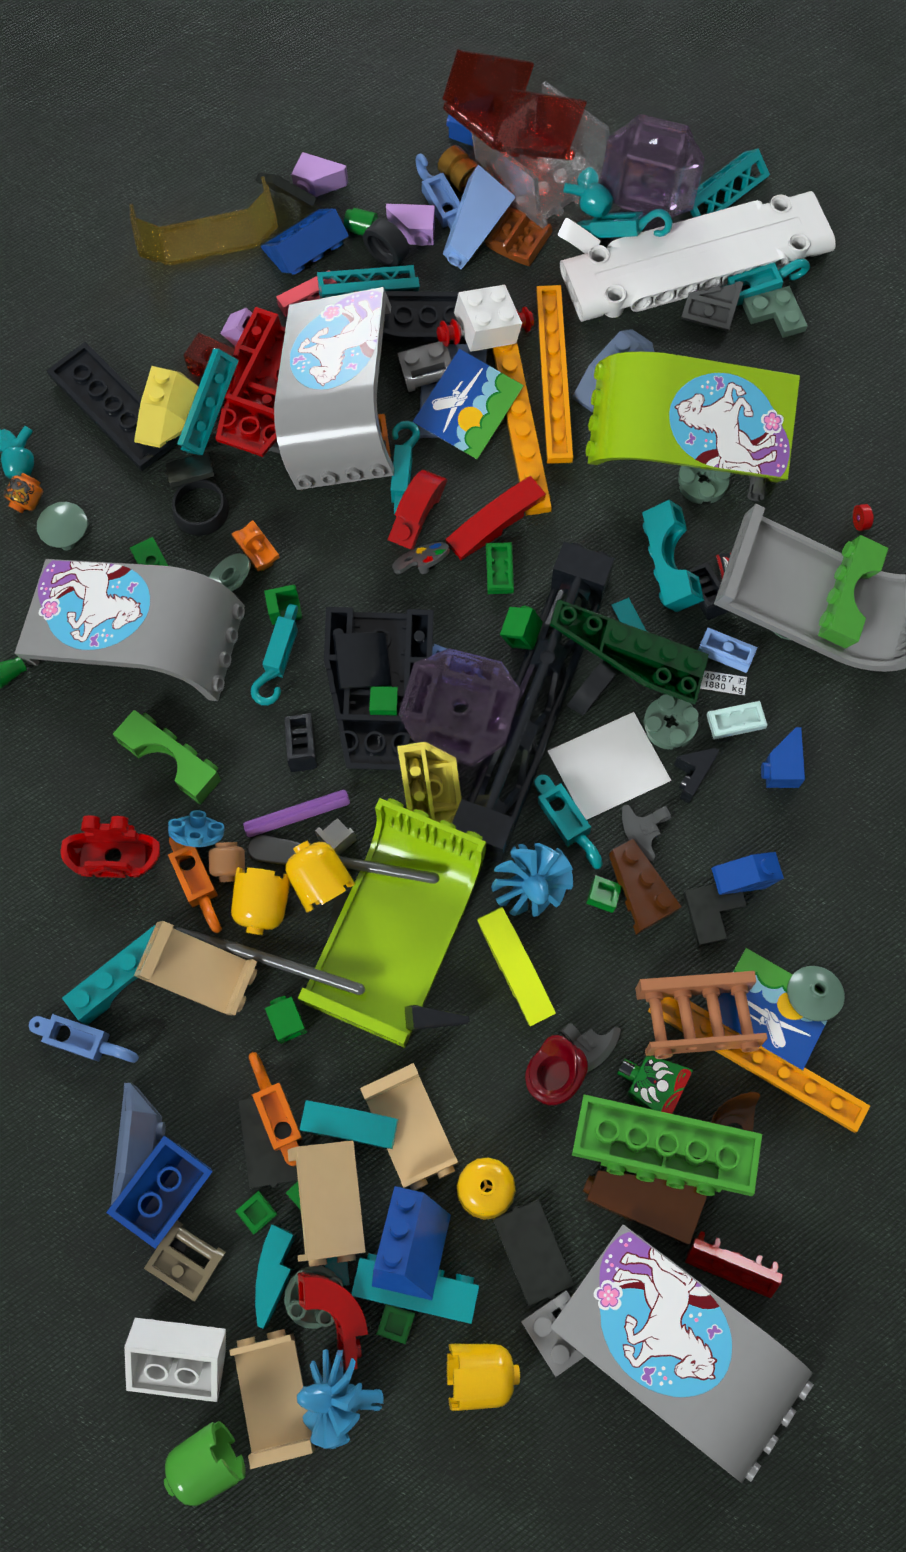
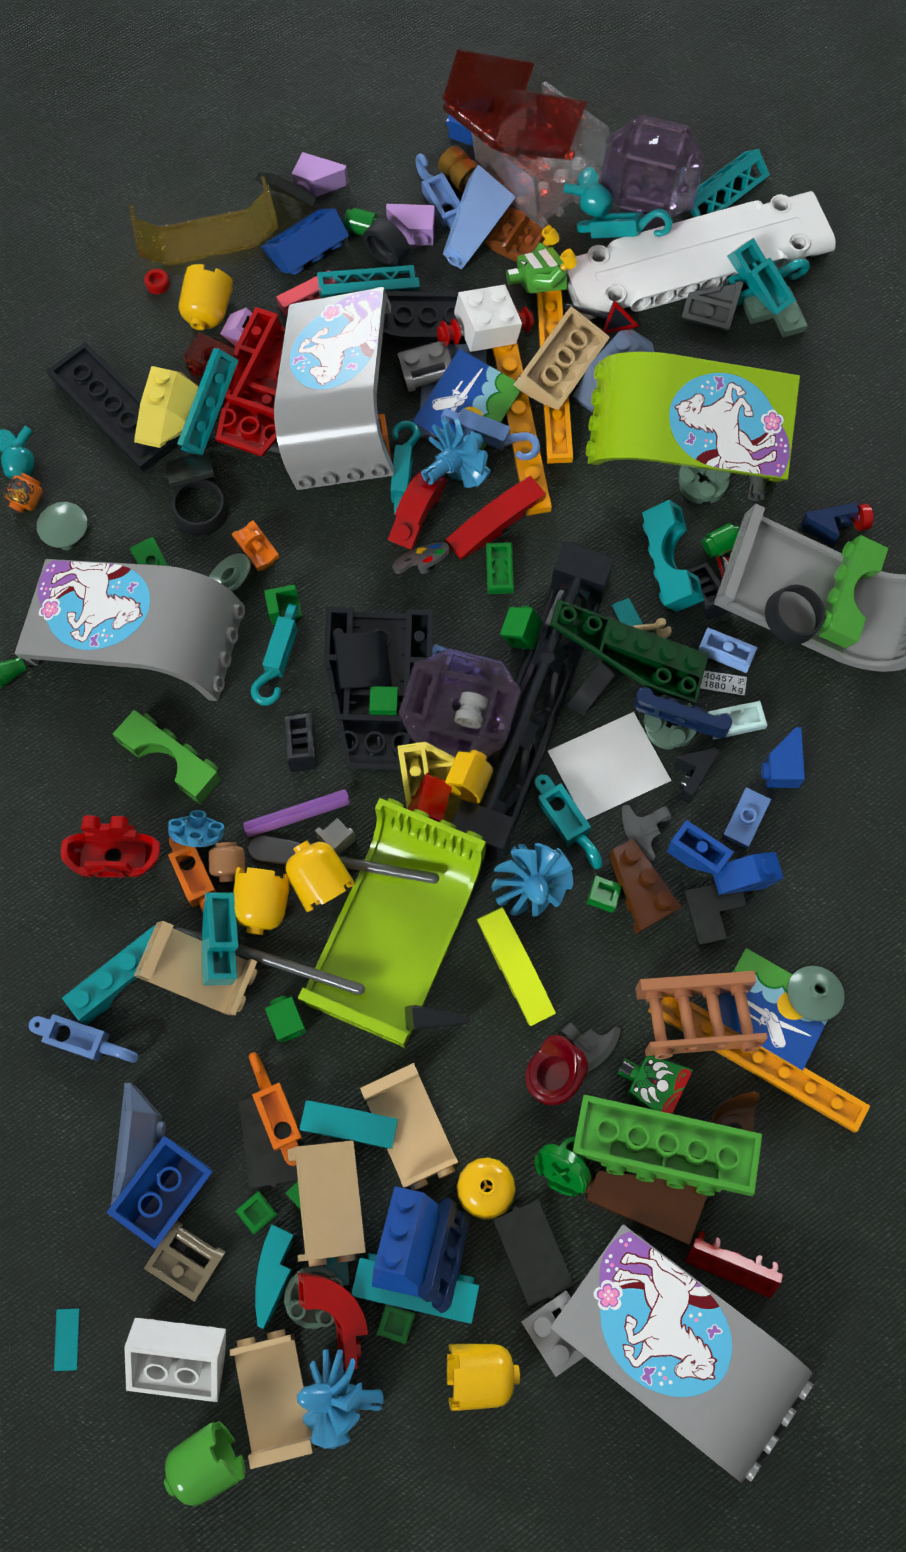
(66, 1339): none -> teal sticker
(157, 281): none -> red tile
(204, 297): none -> yellow cylinder
(219, 939): none -> teal slope
(431, 797): none -> red slope
(445, 1256): none -> dark blue plate
(459, 456): none -> dark azure piece
(469, 776): none -> yellow brick
(471, 710): none -> light grey wheel
(493, 432): none -> medium blue piece
(543, 268): none -> bright green torso
(562, 360): none -> tan slope
(563, 1168): none -> green tile
(577, 236): white sticker -> none
(615, 321): none -> piece
(661, 622): none -> tan piece
(689, 717): none -> dark blue plate
(699, 849): none -> blue slope
(720, 540): none -> green brick
(746, 818): none -> medium blue plate
(761, 276): none -> teal slope
(779, 627): none -> black tyre
(825, 522): none -> dark blue slope

